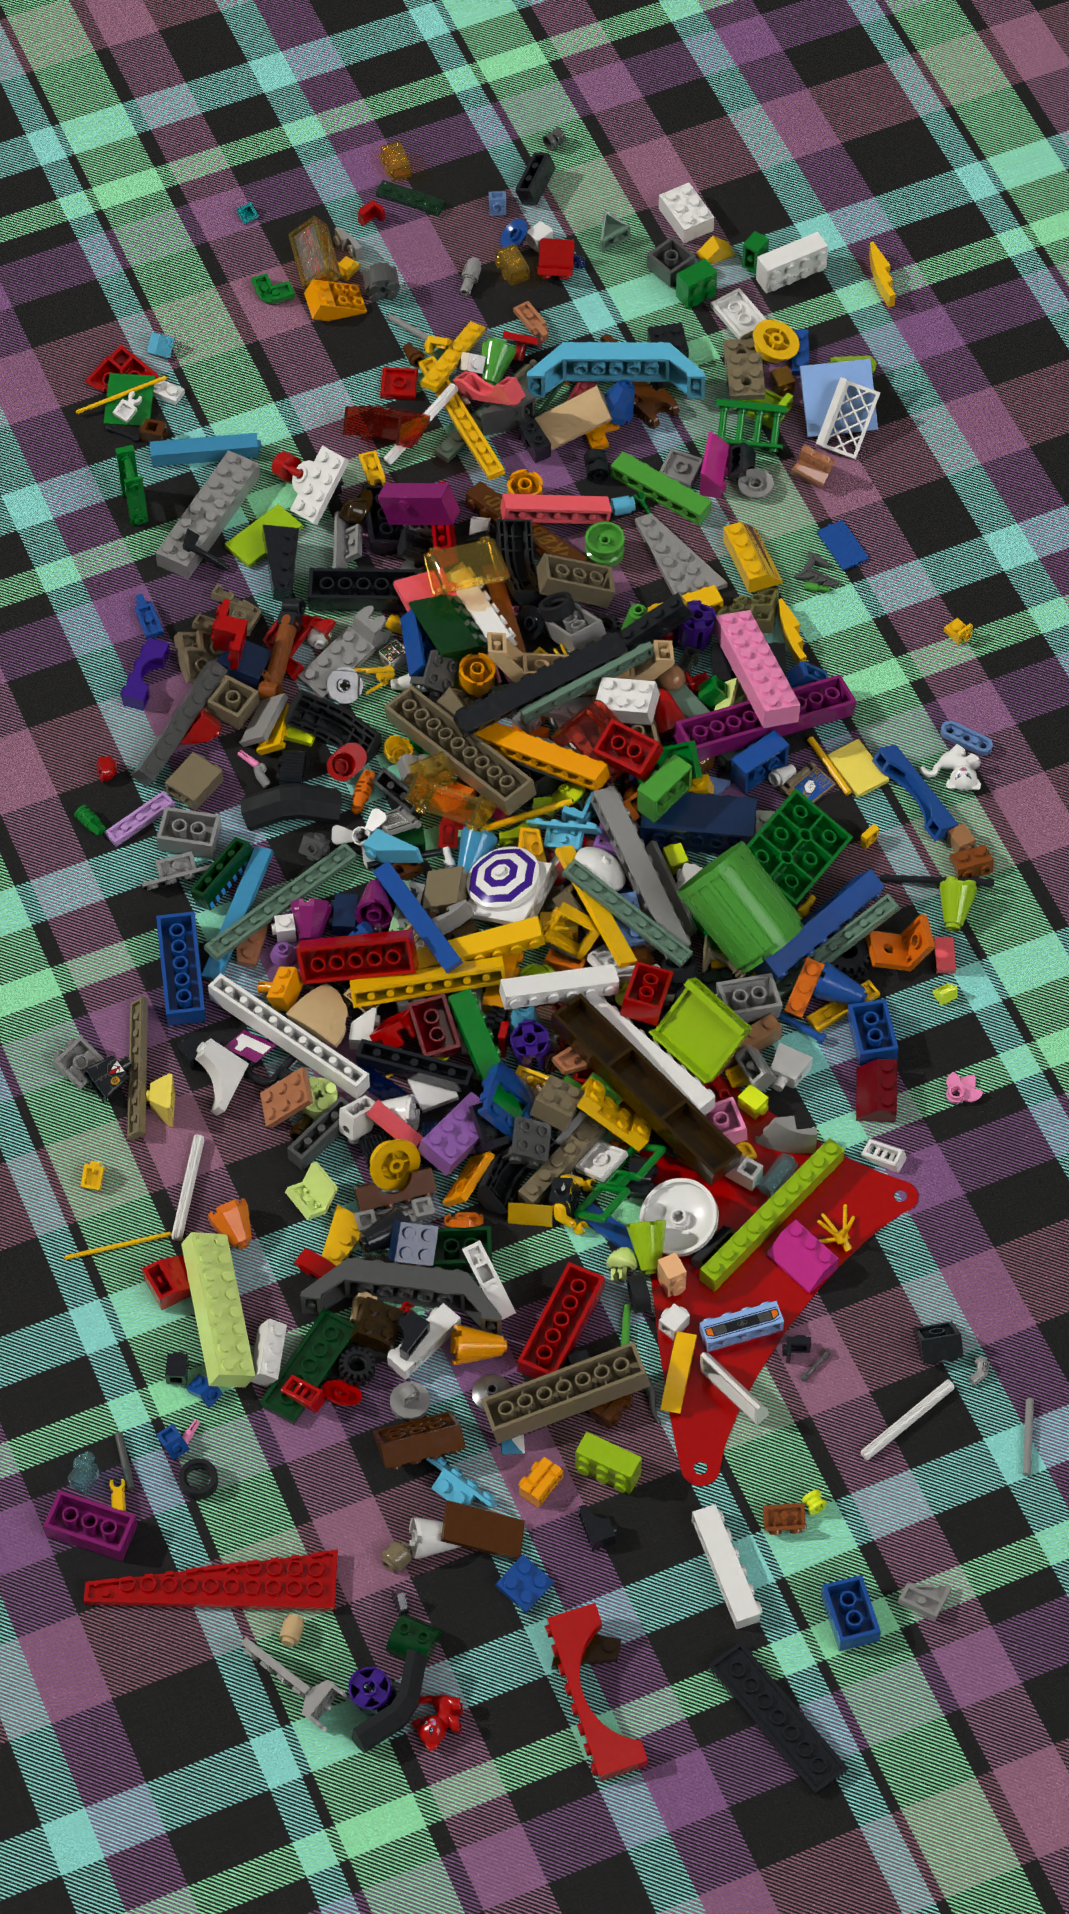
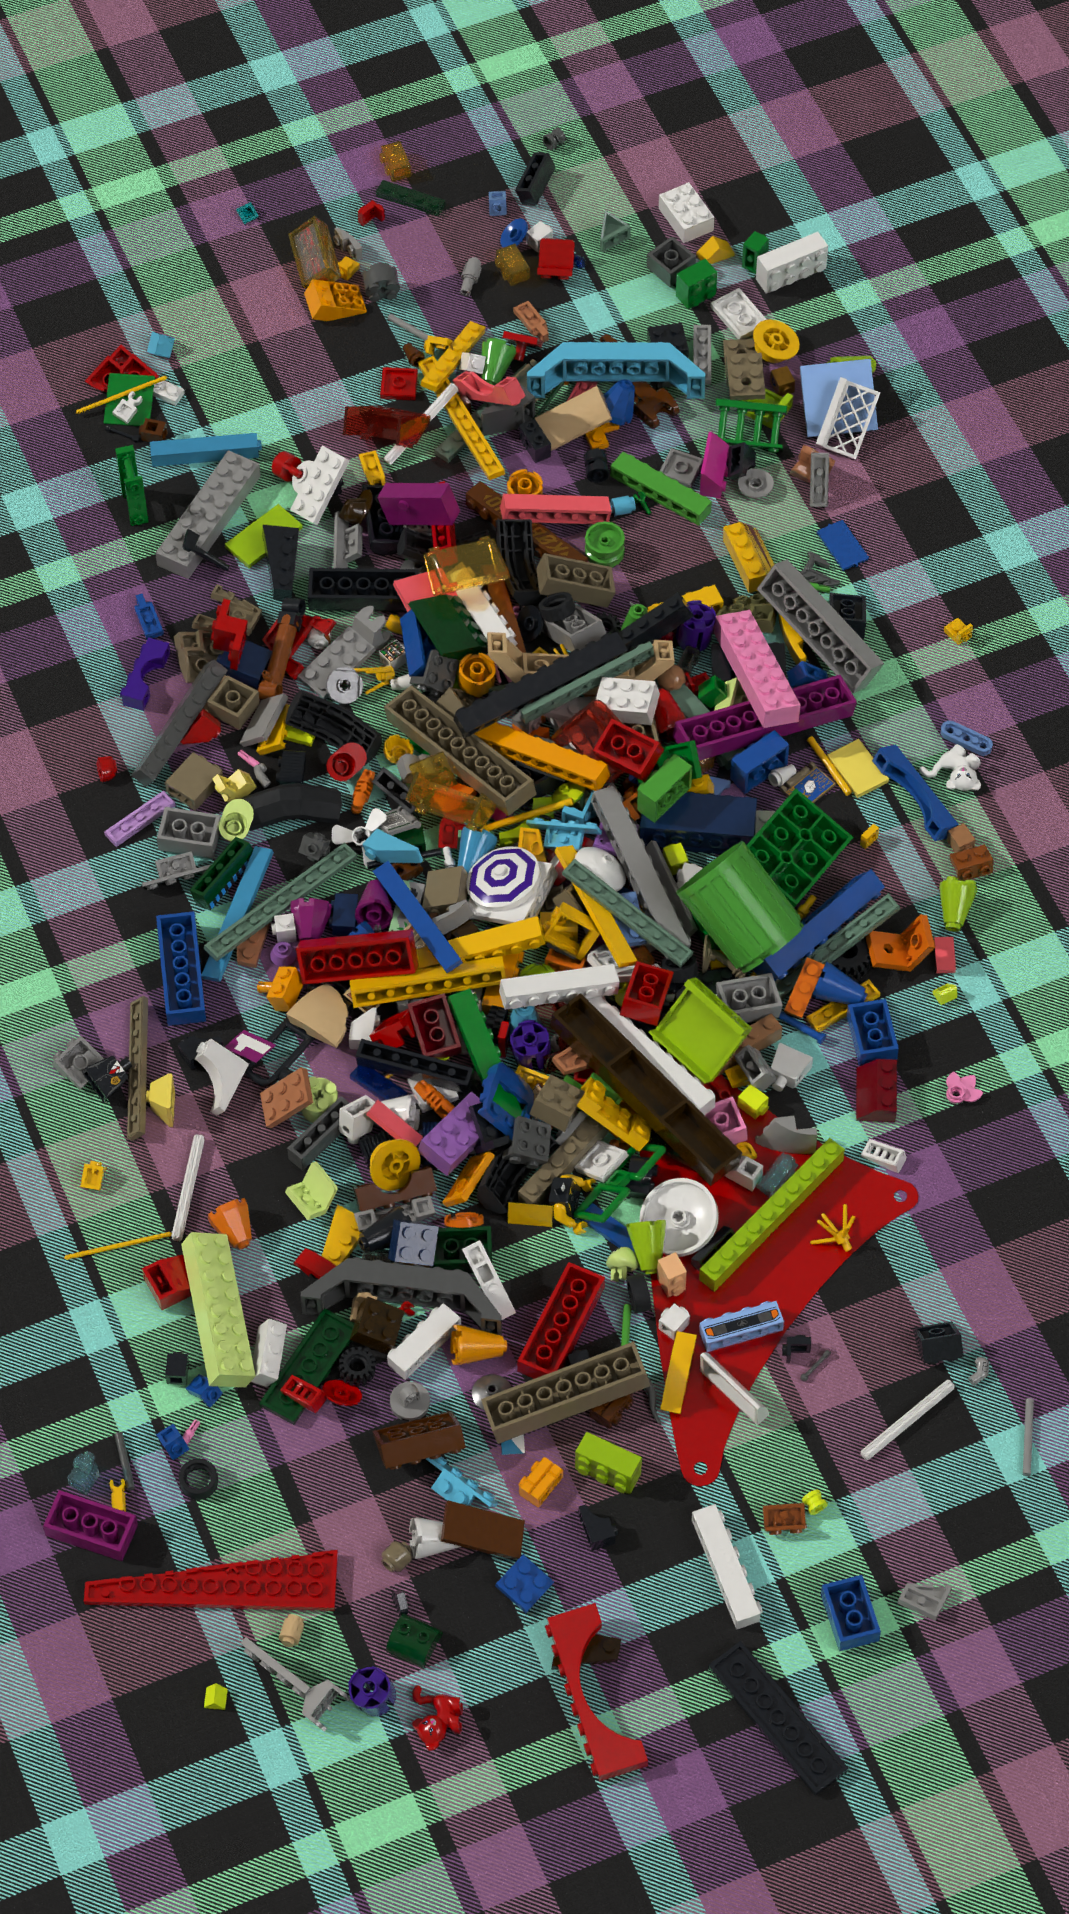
(89, 820): green hinge -> none
(215, 1697): none -> neon yellow slope
(235, 787): none -> light yellow brick
(236, 819): none -> yellowish green piece
(272, 293): green plate -> none
(289, 1036): white brick -> none
(300, 1126): dark brown cone -> none
(399, 1712): black piece -> none
(413, 1330): black arch -> none
(434, 1098): none -> orange hinge
(479, 524): white brick -> none
(676, 561): light grey wing -> none
(702, 350): none -> light grey plate
(802, 355): blue plate -> none
(803, 1256): dark pink slope -> none
(819, 479): none -> light grey tile
(820, 625): none -> light grey brick
(851, 609): none -> black slope
(881, 274): yellow slope -> none
(931, 880): black bar -> none

